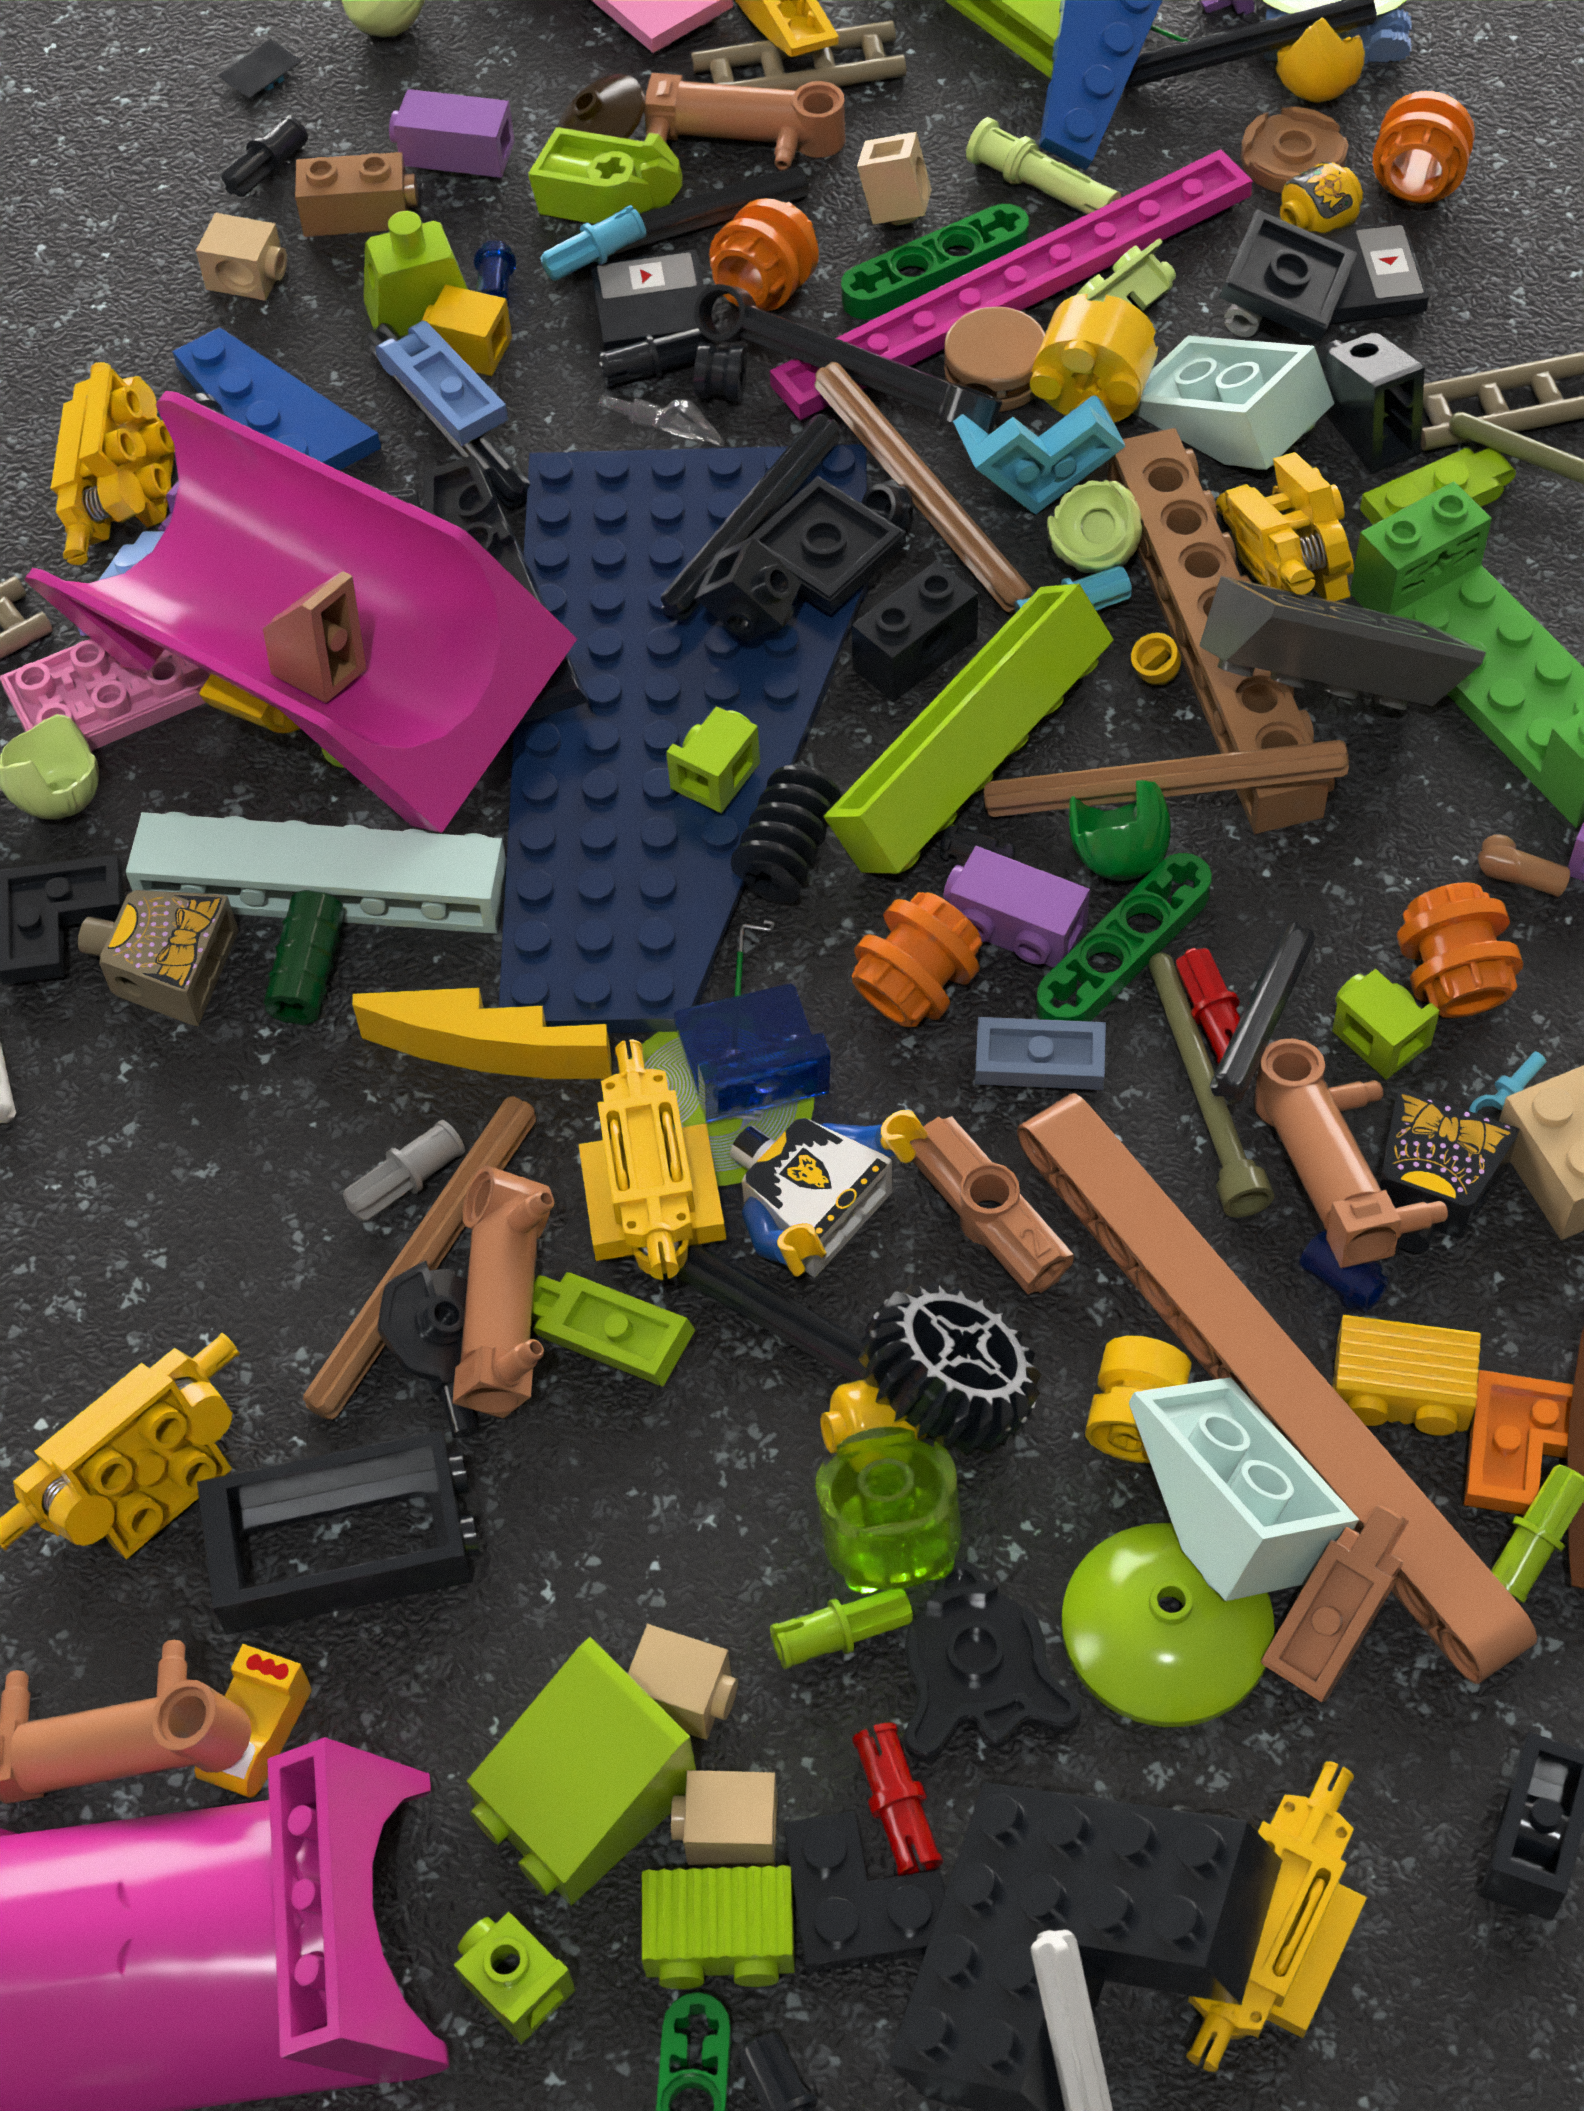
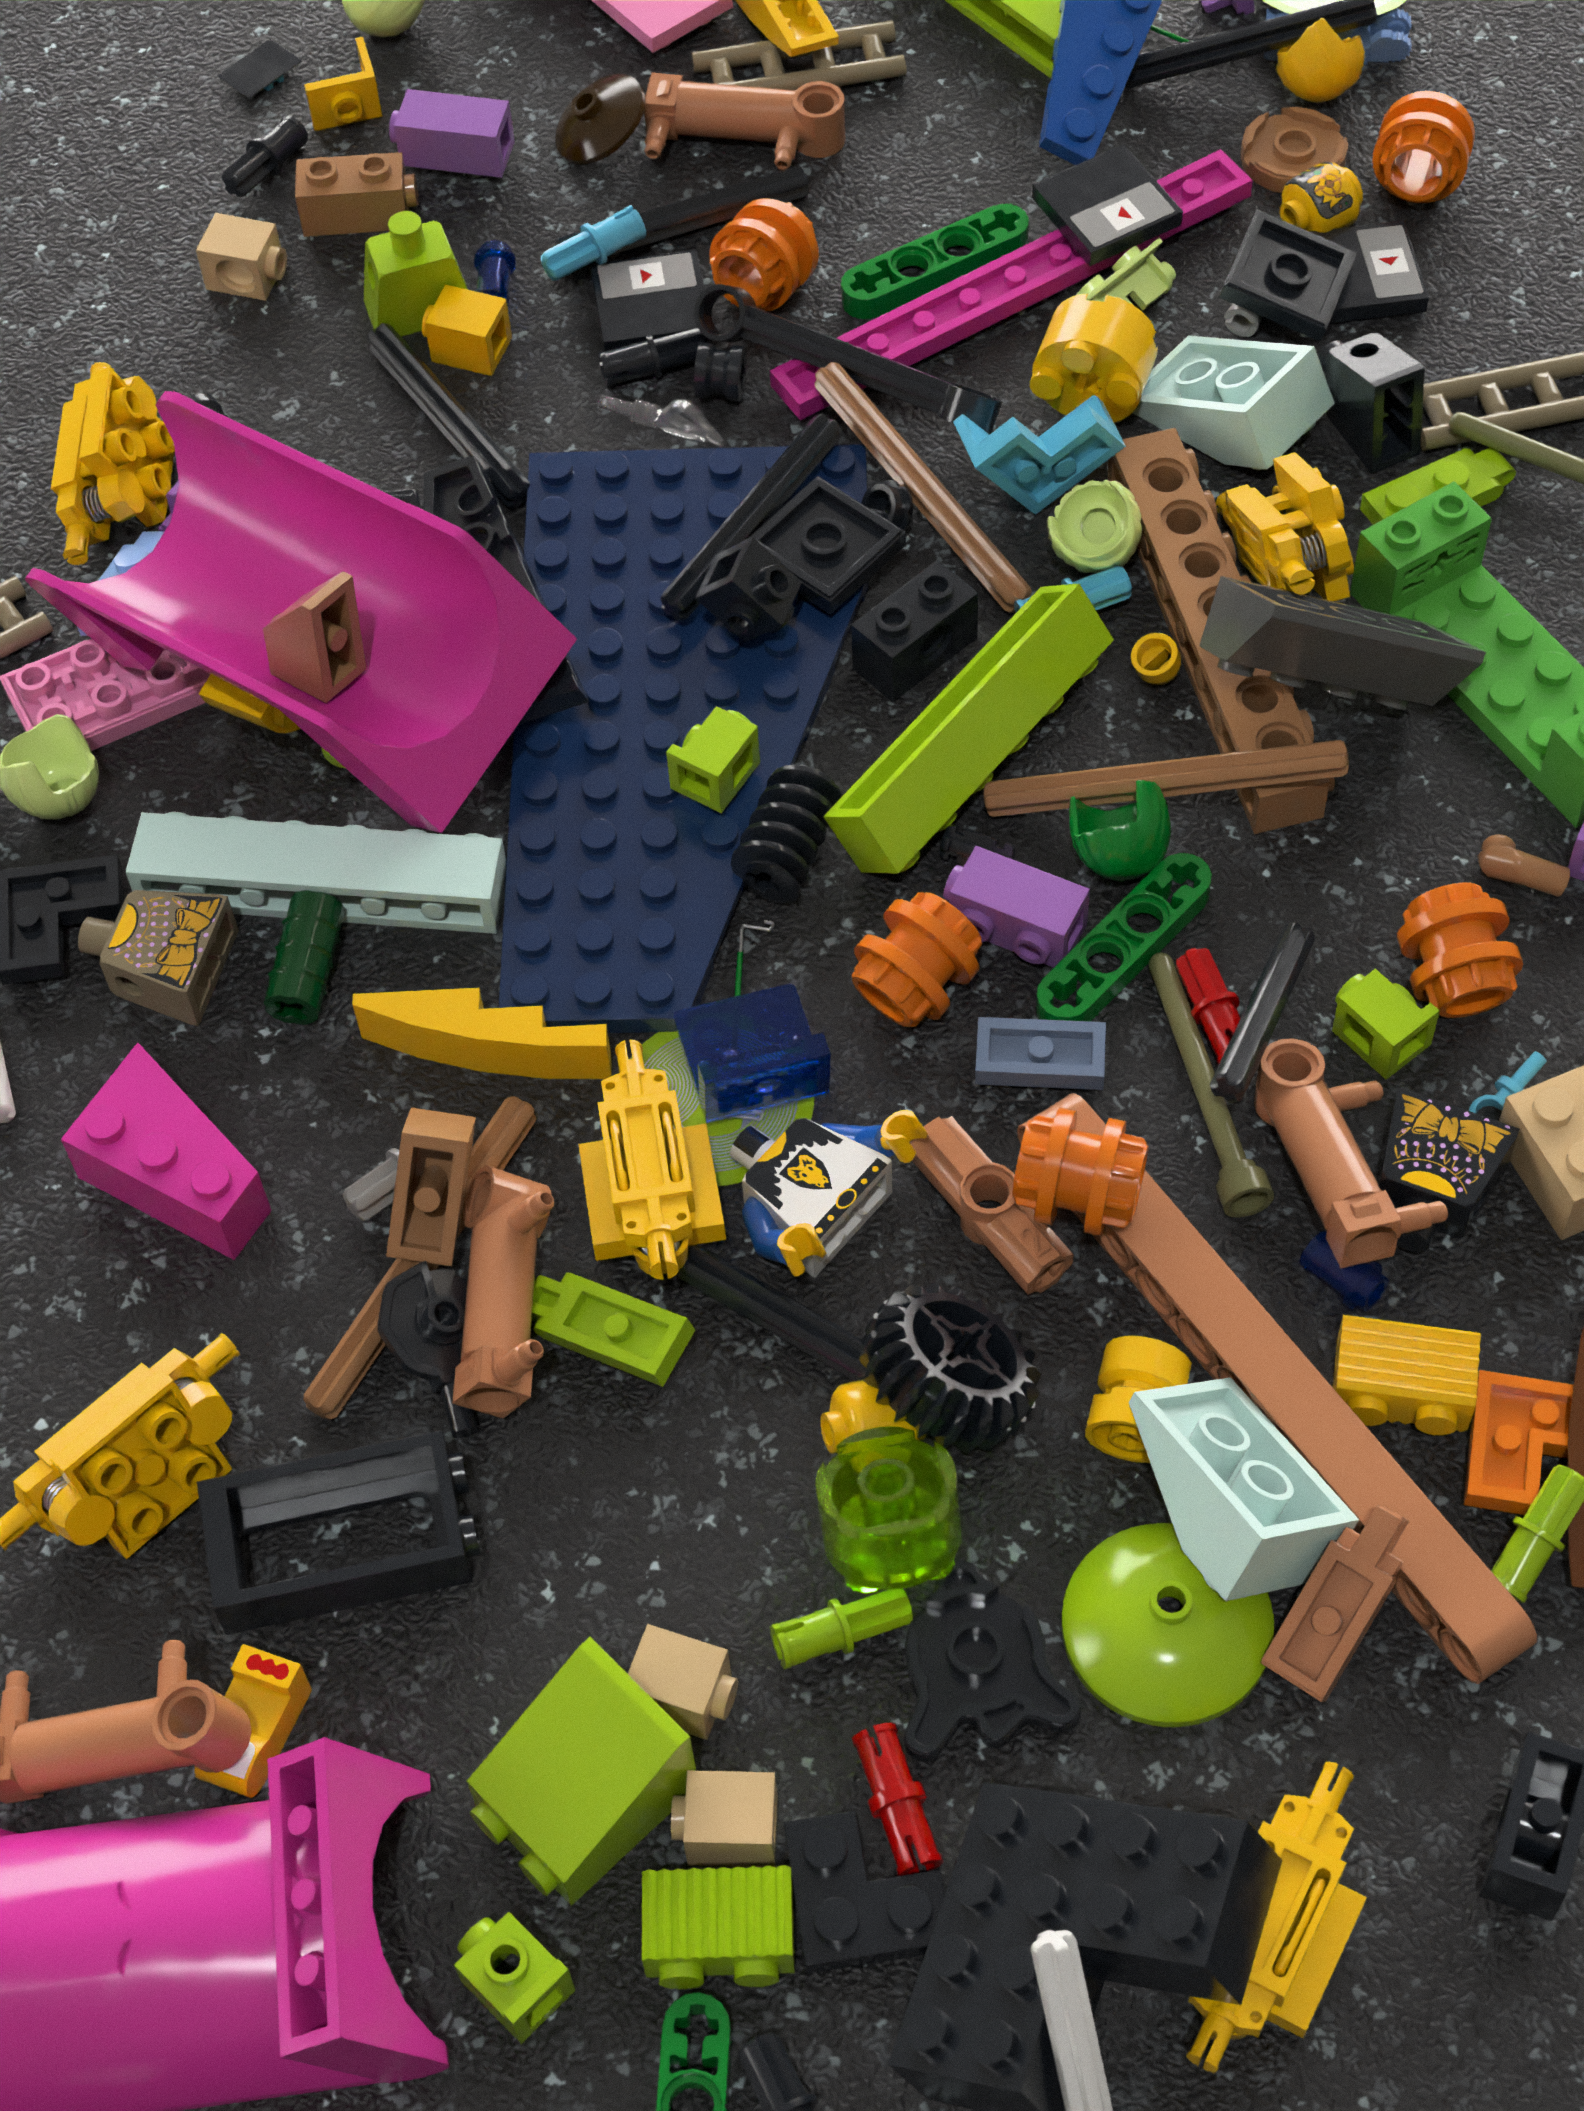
(166, 1157): none -> dark pink wedge
(273, 400): blue wing -> none
(345, 97): none -> yellow bracket
(430, 1186): none -> medium nougat slope
(442, 382): medium blue plate -> none
(598, 175): lime piece -> none
(894, 179): tan brick -> none
(994, 354): medium nougat head -> none
(1023, 162): yellowish green pin -> none
(1080, 1171): none -> orange piece
(1107, 204): none -> black tile

